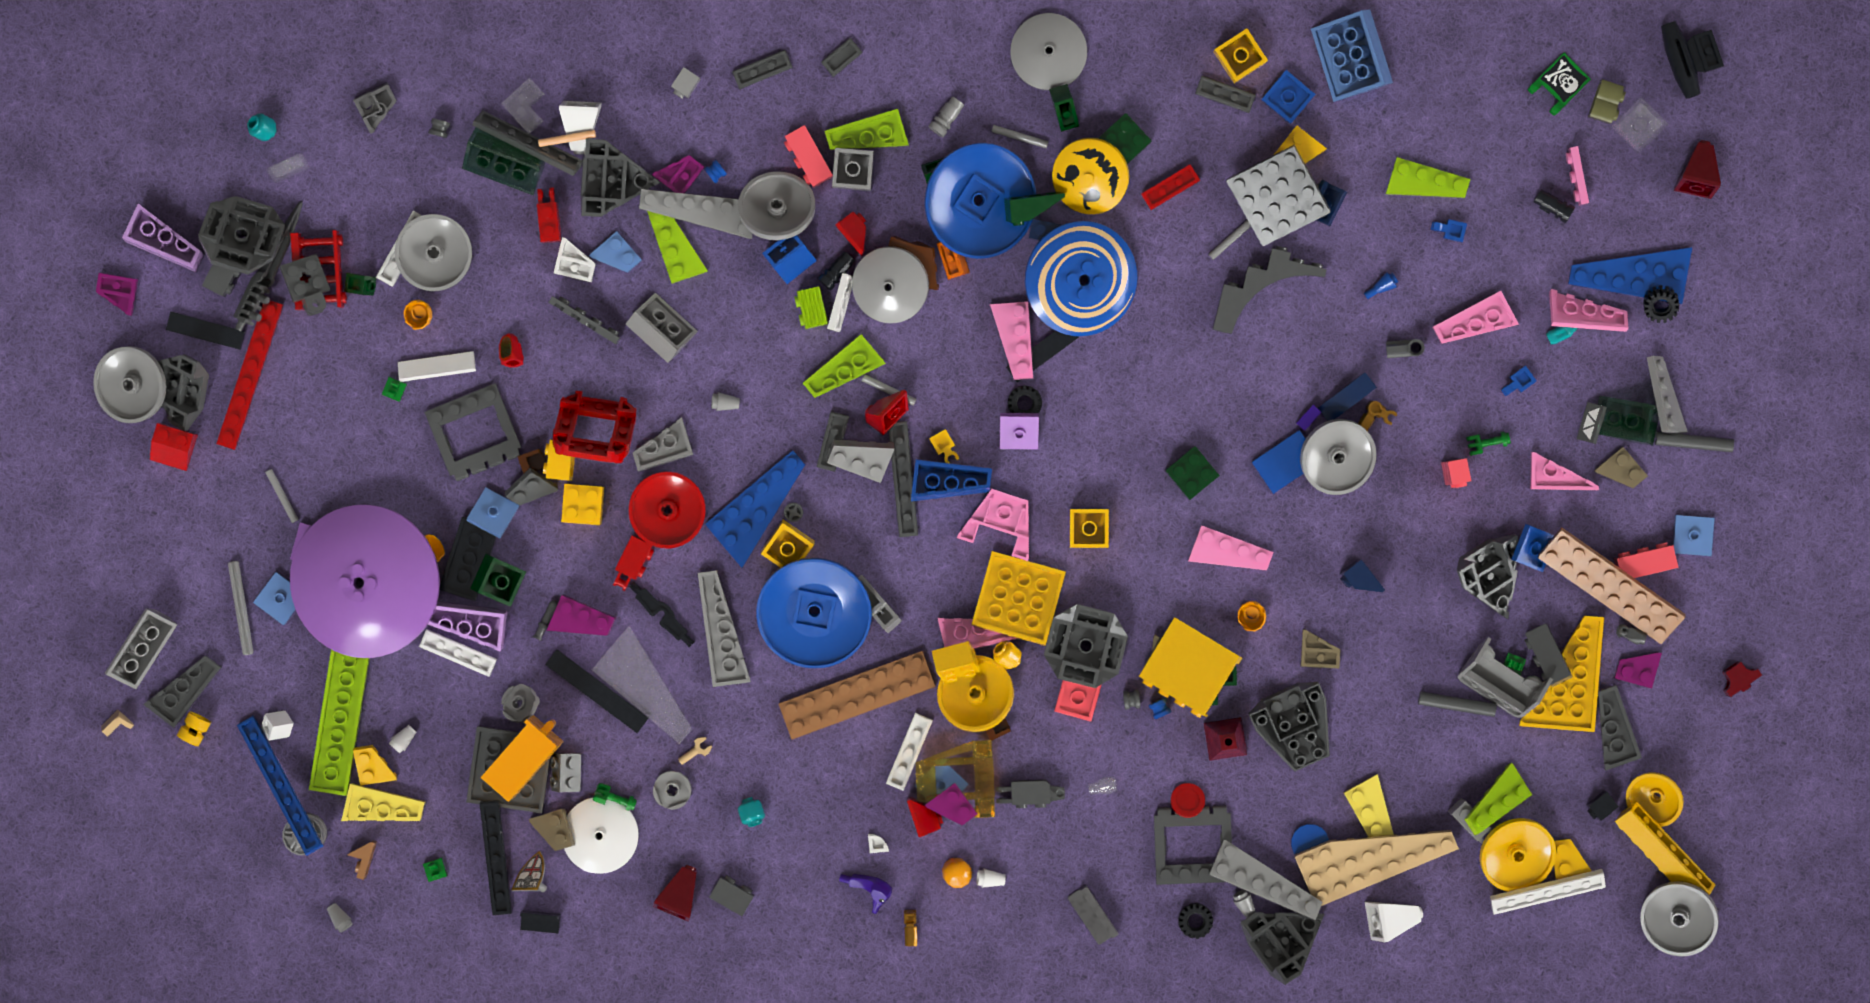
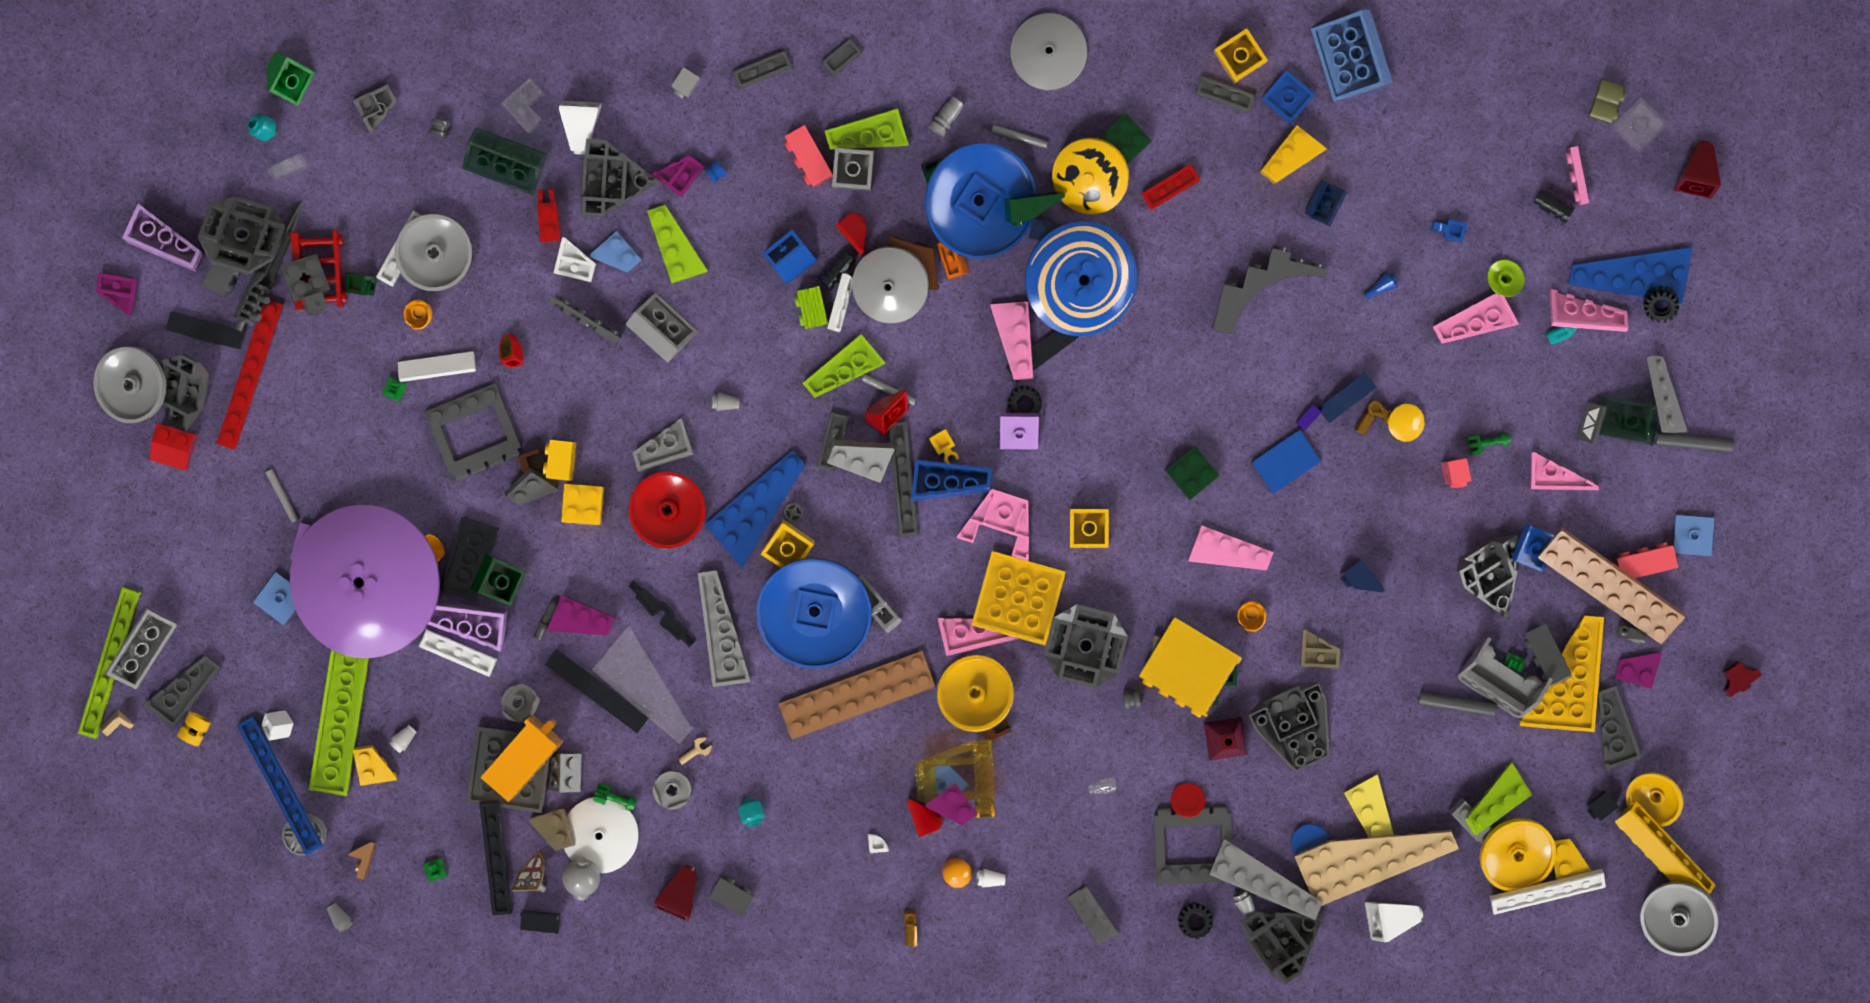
(103, 683): none -> lime tile
(240, 607): light grey axle -> none
(287, 78): none -> green slope
(374, 804): light yellow wing -> none
(492, 512): medium blue plate -> none
(527, 143): dark grey tile -> none
(567, 138): light nougat bar -> none
(574, 405): red plate -> none
(581, 878): none -> light grey brick
(633, 561): red brick -> none
(701, 210): light grey wing -> none
(776, 205): light grey dish -> none
(878, 888): dark purple animal -> none
(909, 751): white tile -> none
(956, 661): yellow brick -> none
(1007, 654): yellow head -> none
(1031, 792): dark grey hinge -> none
(1064, 107): dark green slope -> none
(1077, 700): coral tile -> none
(1160, 708): blue wheel -> none
(1230, 239): light grey bar -> none
(1278, 195): plate -> none
(1349, 467): light grey dish -> none
(1402, 348): dark grey piece -> none
(1406, 422): none -> yellow dish
(1421, 180): lime wing -> none
(1511, 273): none -> lime dish
(1520, 380): blue plate -> none
(1562, 80): flag -> none
(1622, 469): dark tan wing -> none
(1690, 56): black plate -> none

